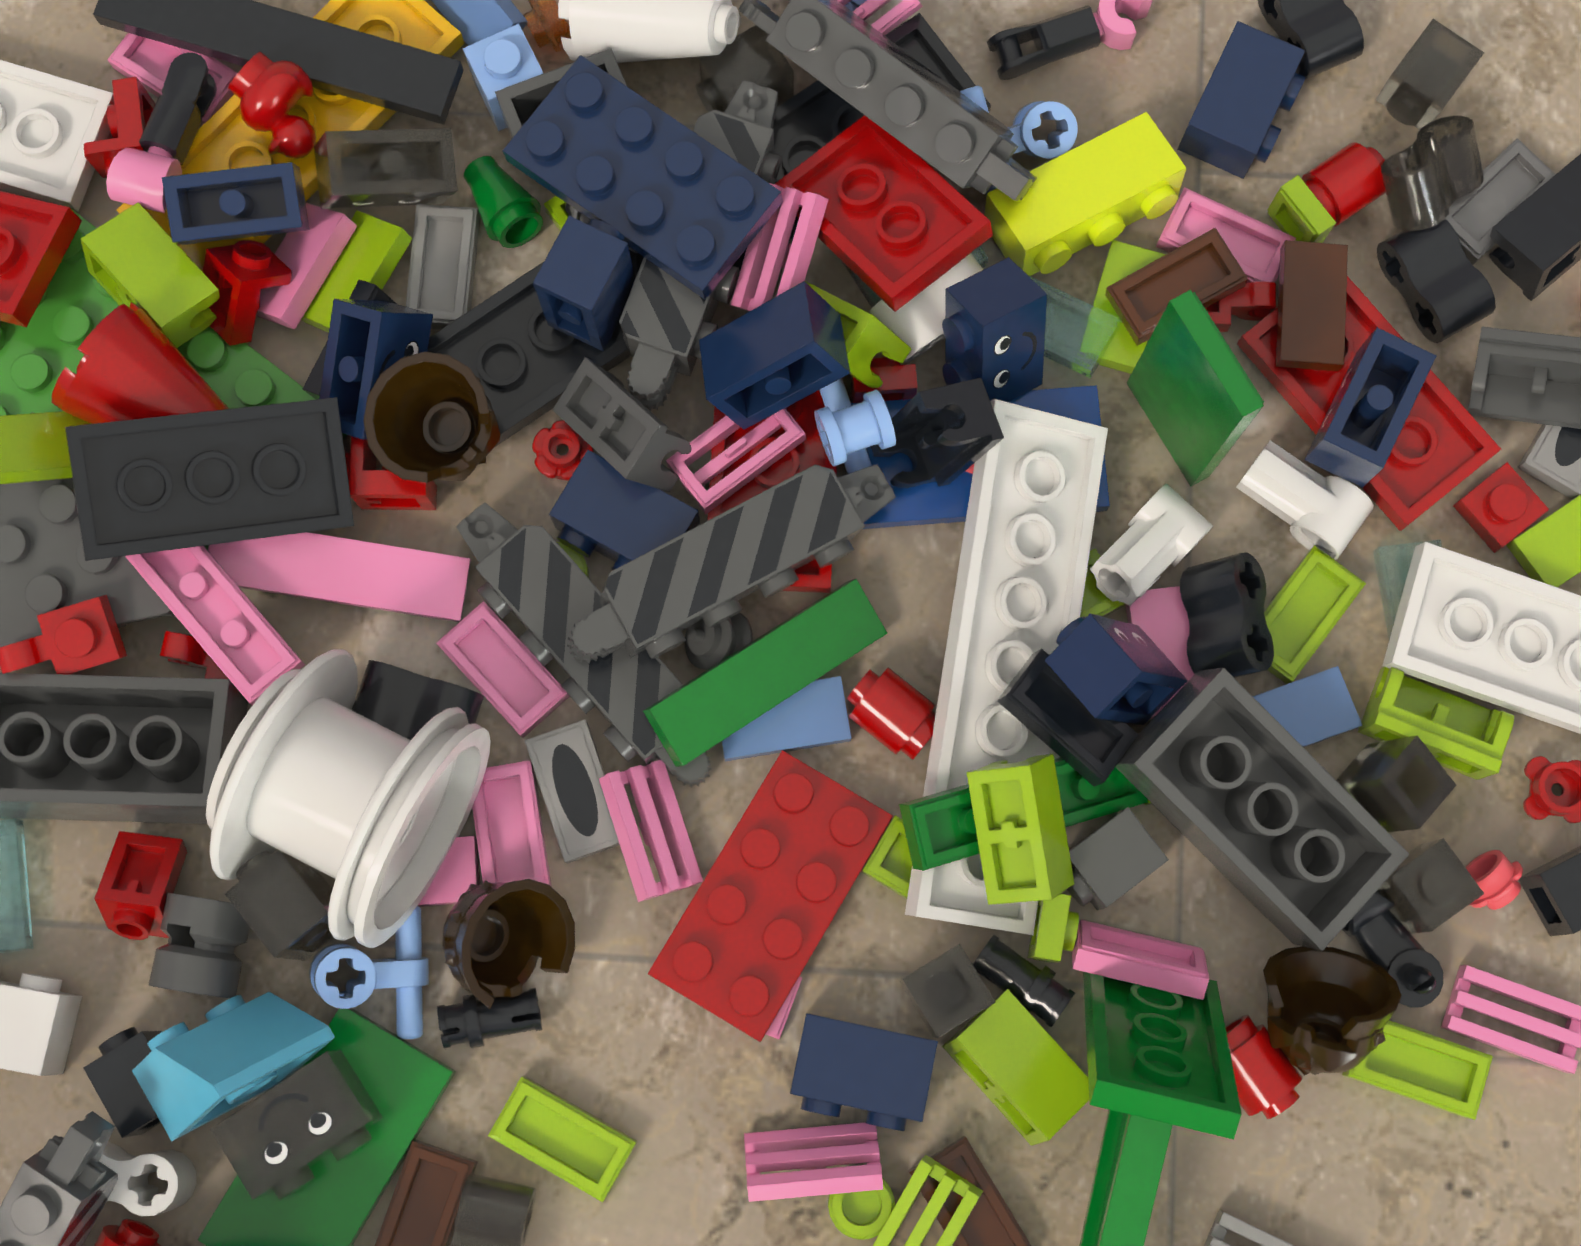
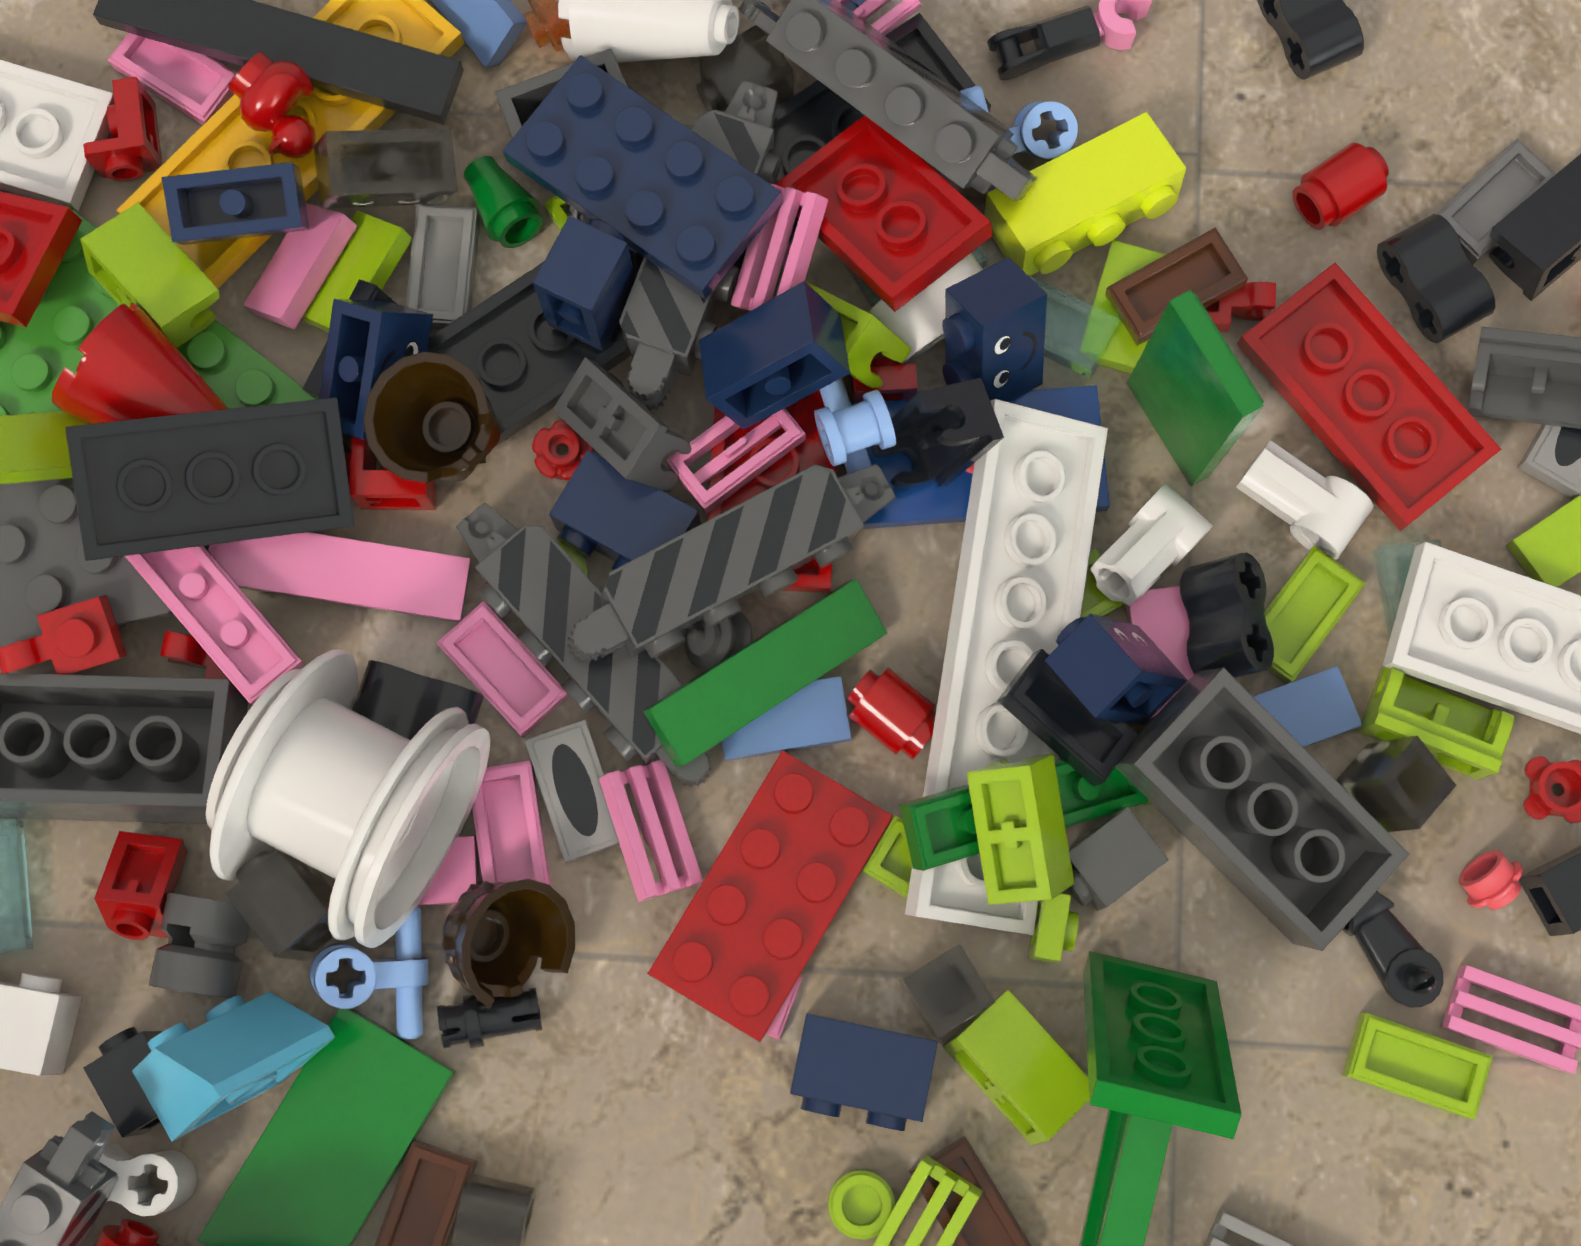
(166, 138): piece -> none
(240, 275): red bracket -> none
(297, 1125): clear smoke brick -> none
(500, 63): light blue brick -> none
(562, 1138): lime tile -> none
(812, 1152): bright pink tile -> none
(1029, 984): black pin -> none
(1140, 959): bright pink tile -> none
(1242, 99): dark blue brick -> none
(1250, 241): bright pink tile -> none
(1261, 1073): red brick -> none
(1300, 212): lime tile -> none
(1312, 305): reddish brown tile -> none
(1327, 1007): dark brown helmet -> none
(1370, 407): dark blue brick -> none
(1428, 76): clear smoke brick -> none
(1429, 887): clear smoke brick -> none
(1432, 173): clear smoke axle -> none
(1500, 507): red plate -> none

